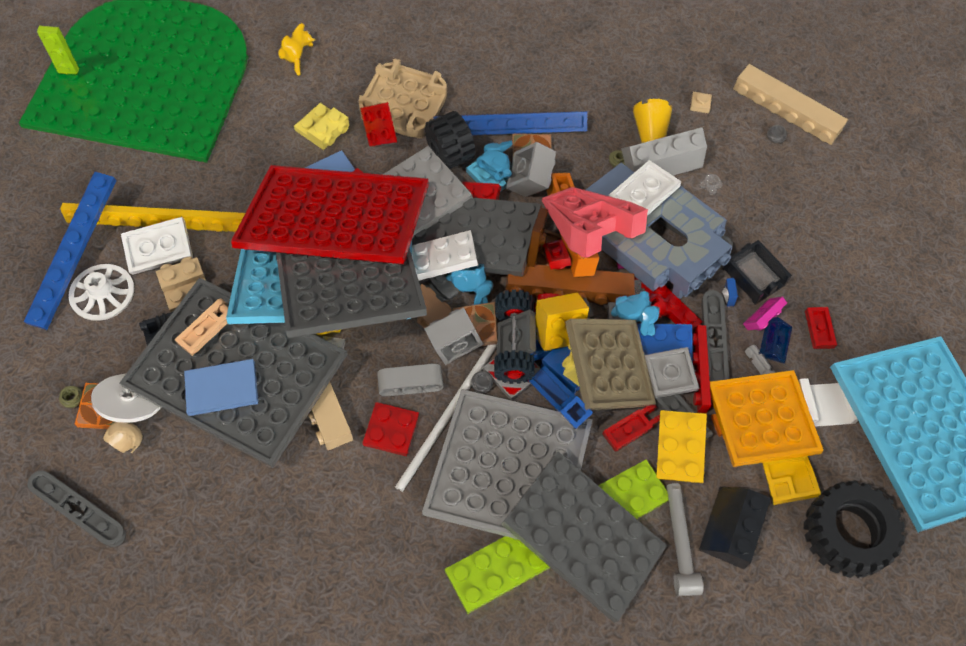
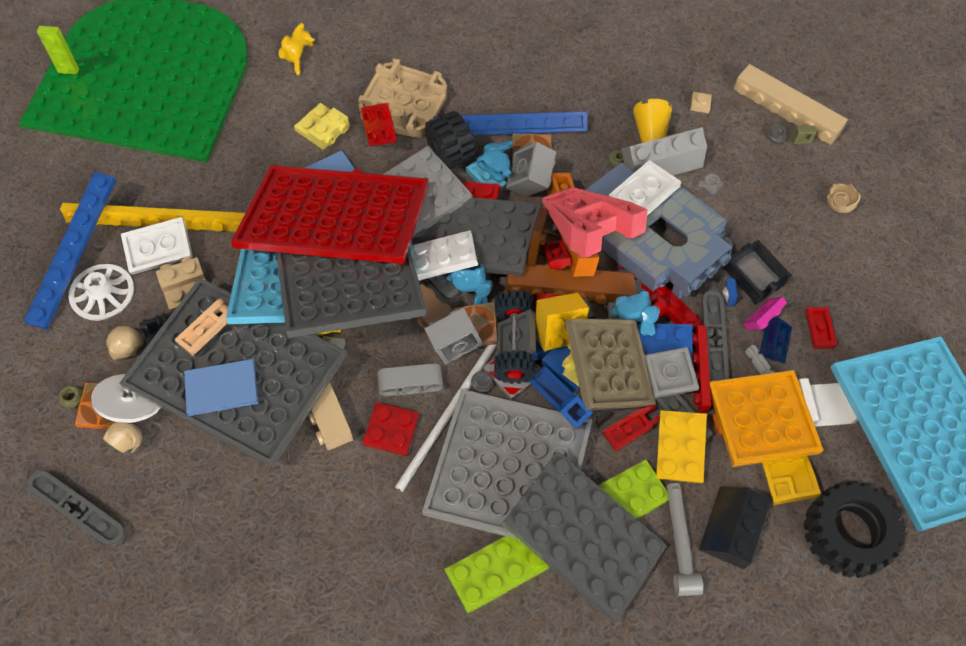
(124, 342): none -> tan hair
(804, 134): none -> olive plate
(843, 198): none -> tan hair

